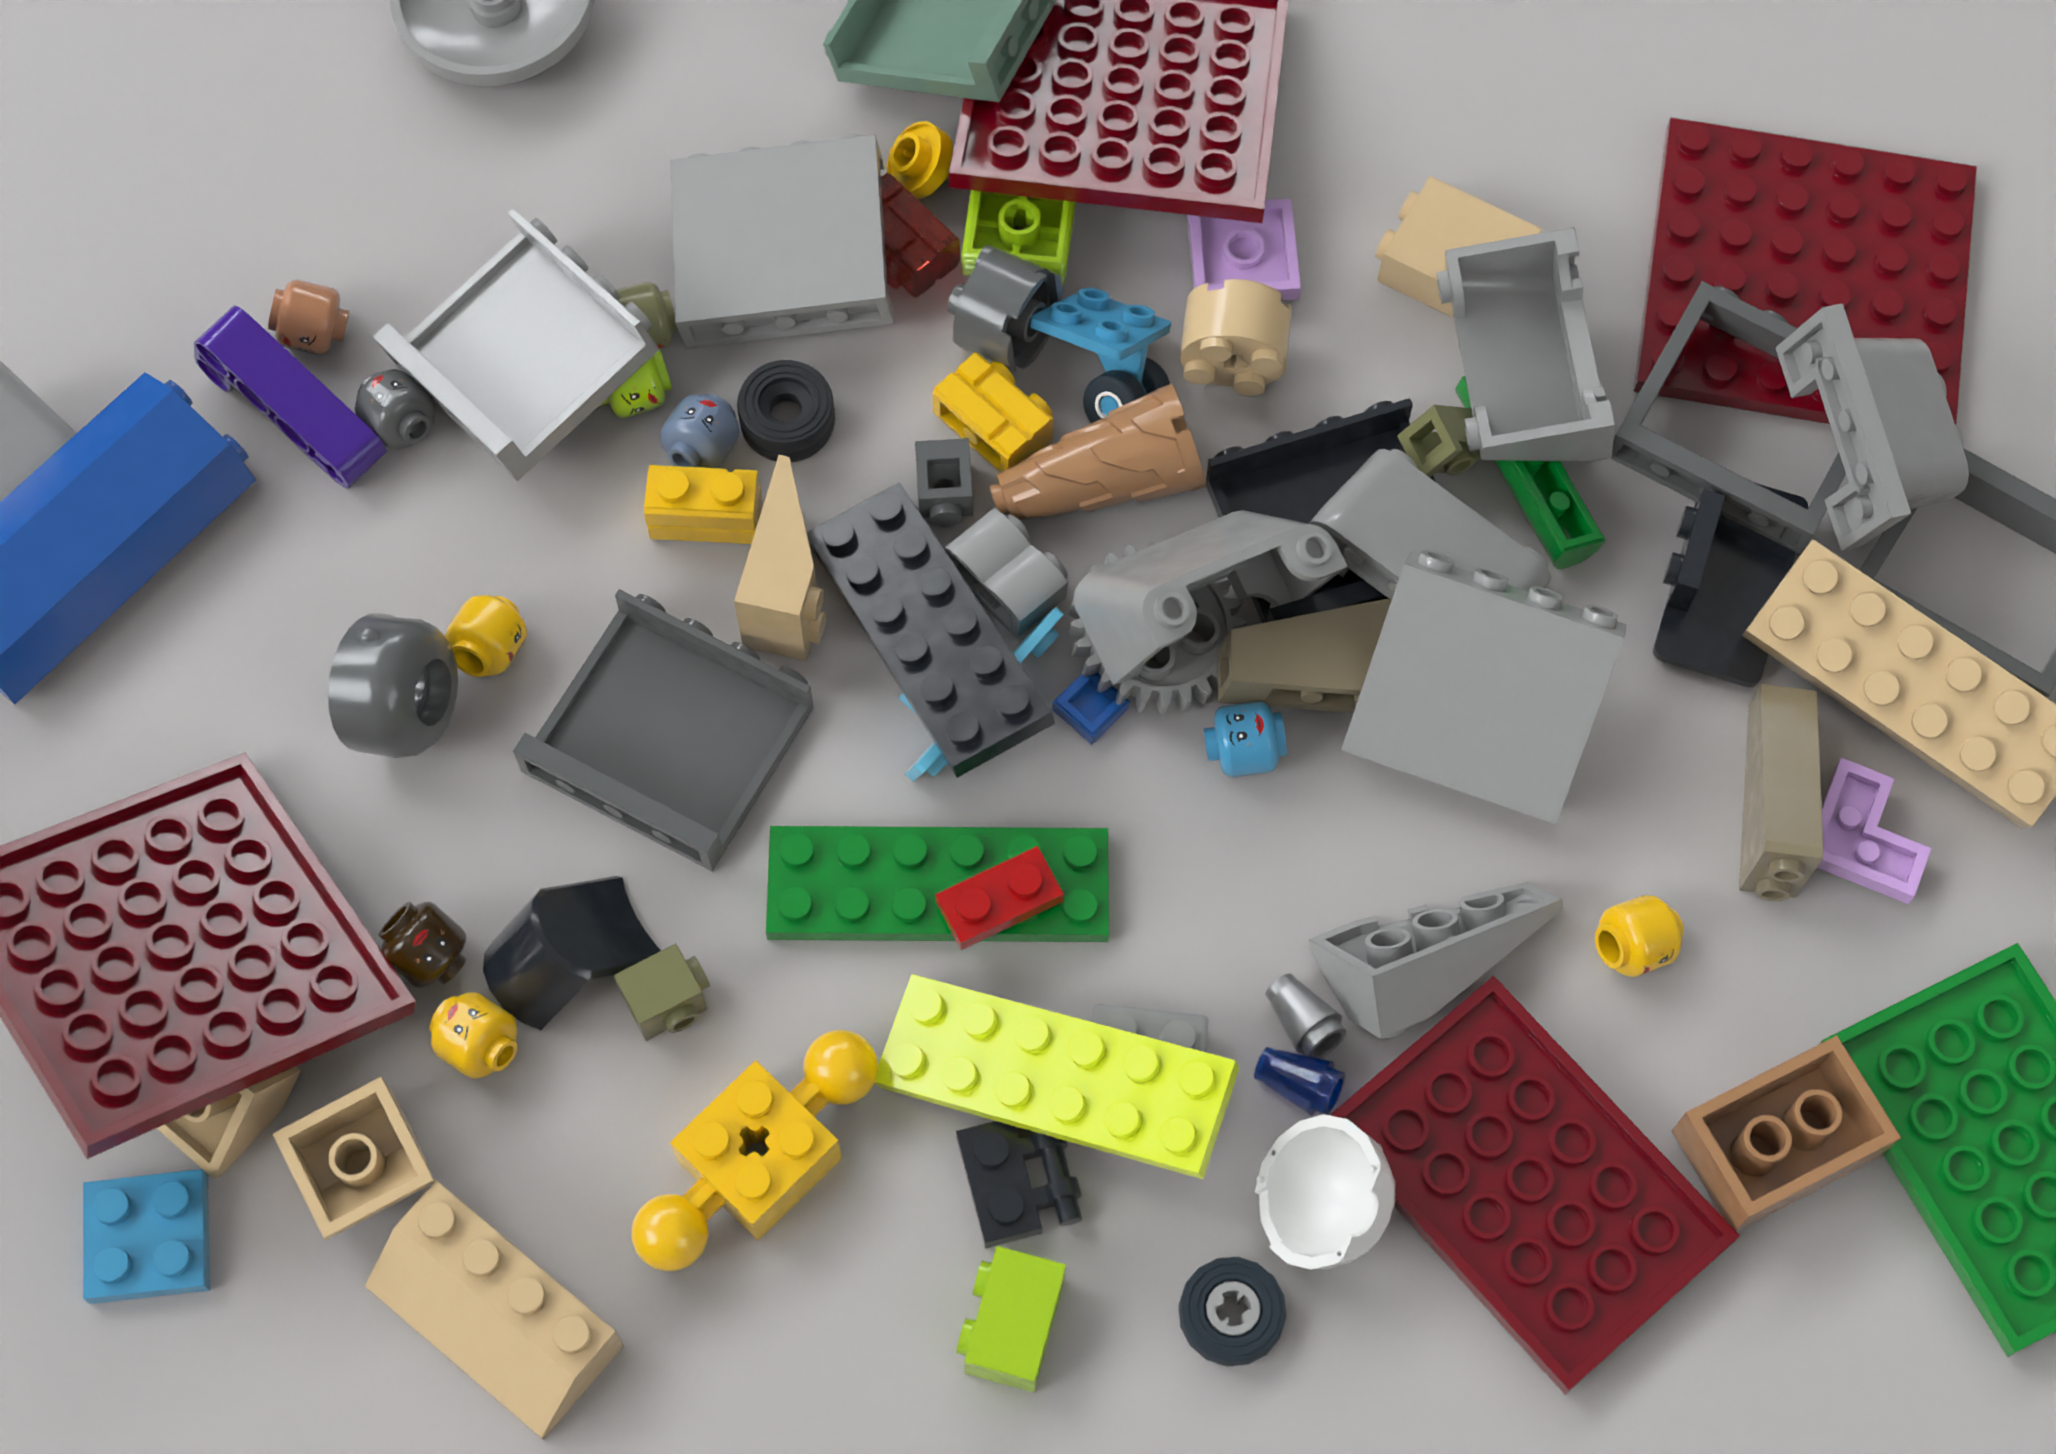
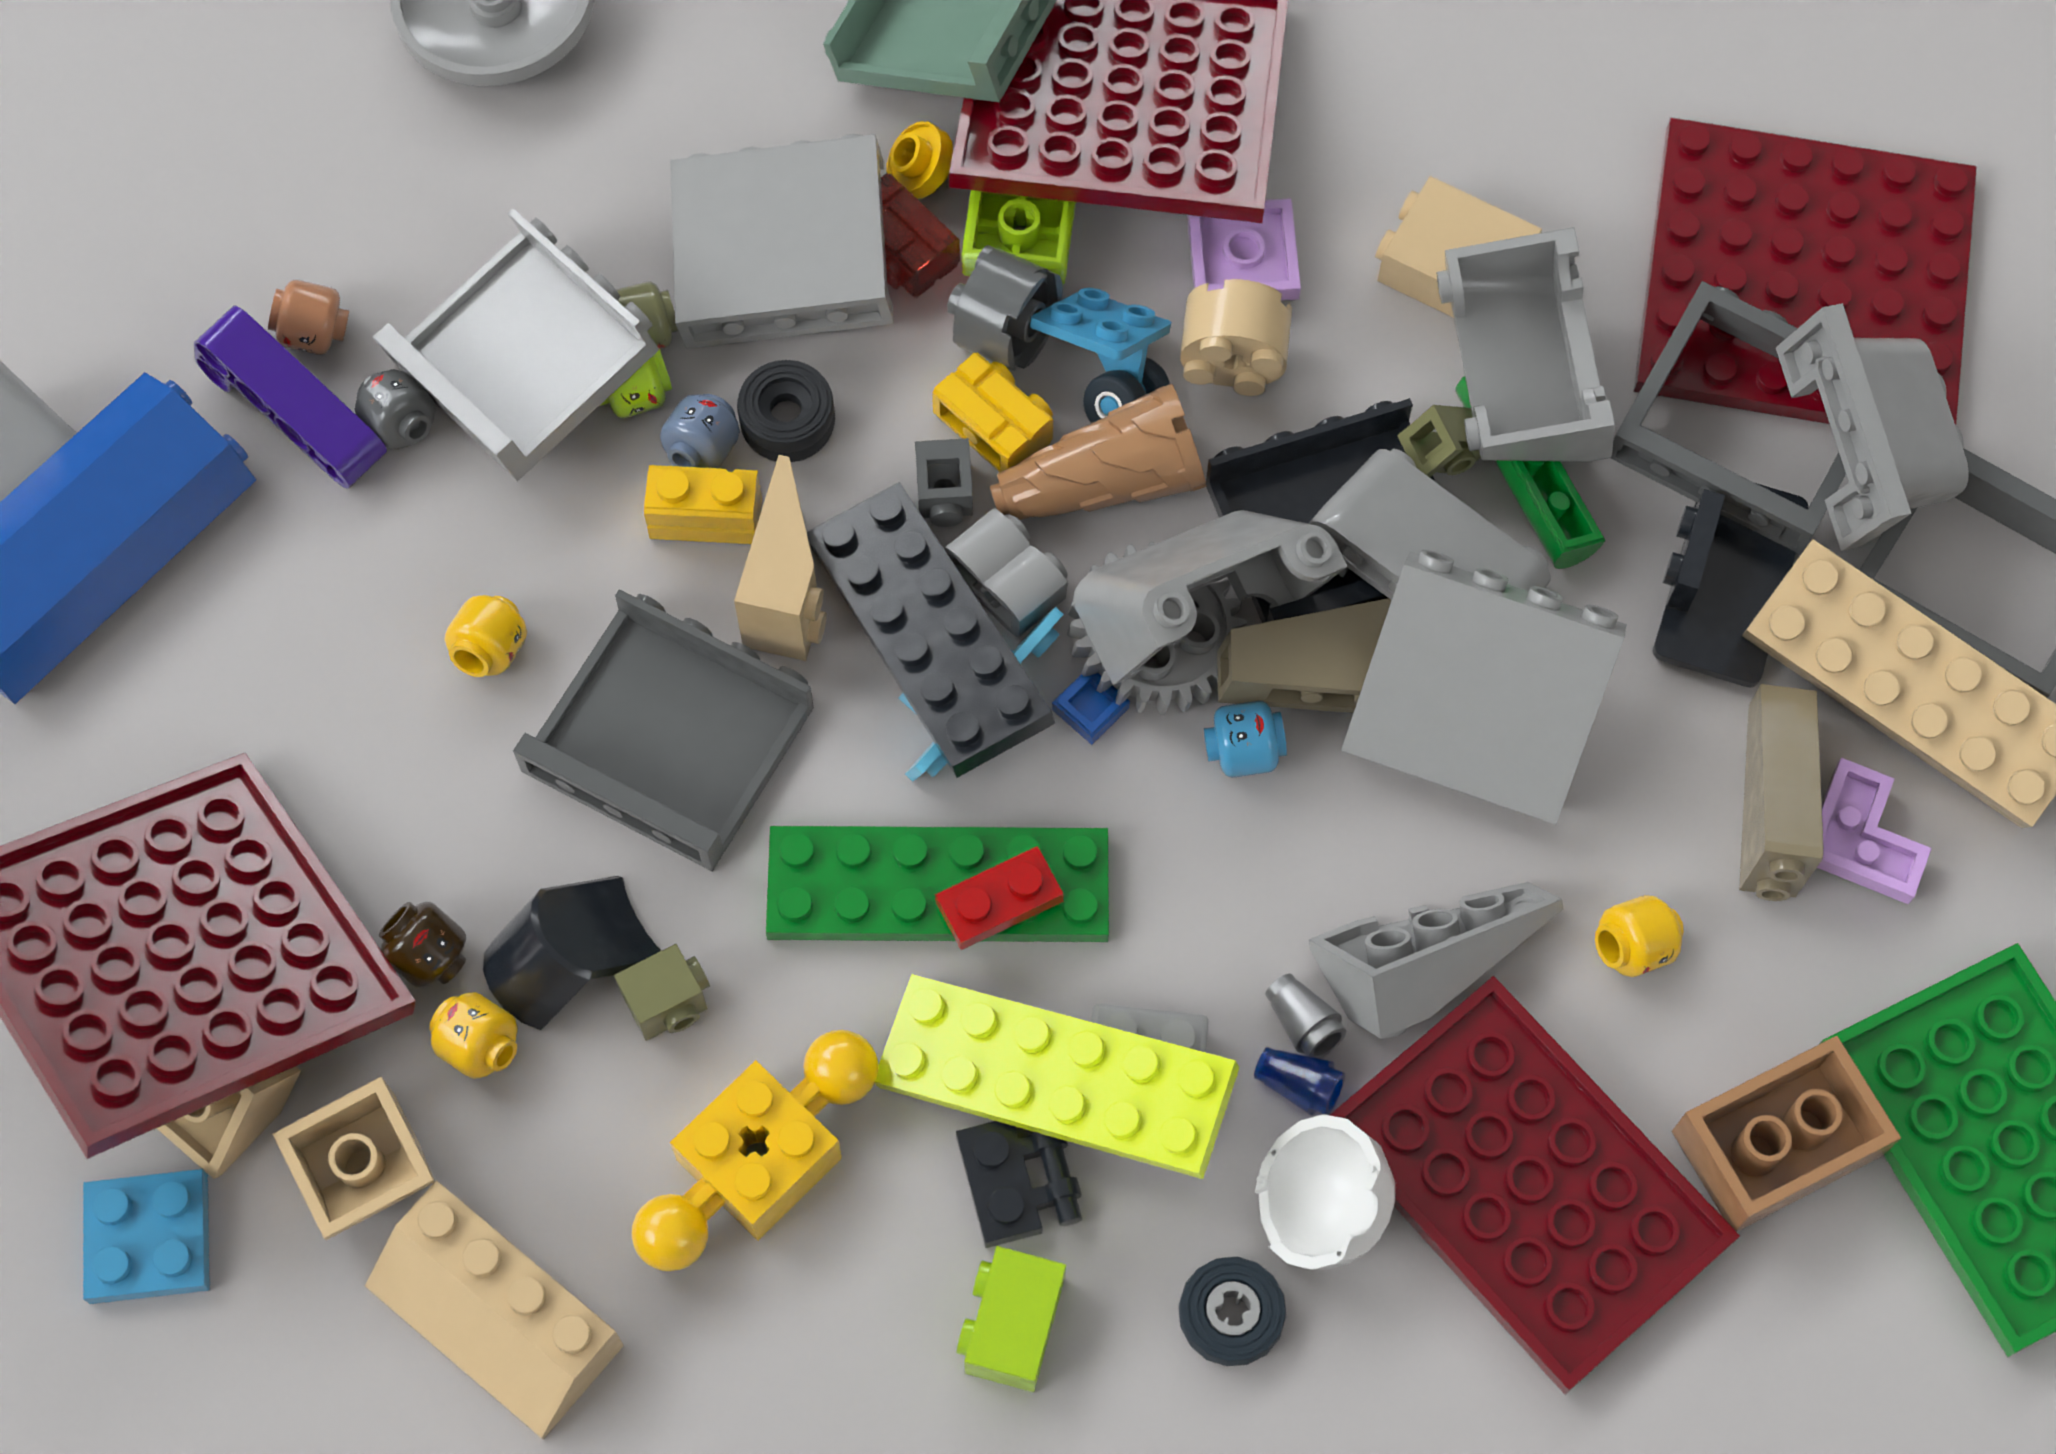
(392, 686): dark grey piece -> none

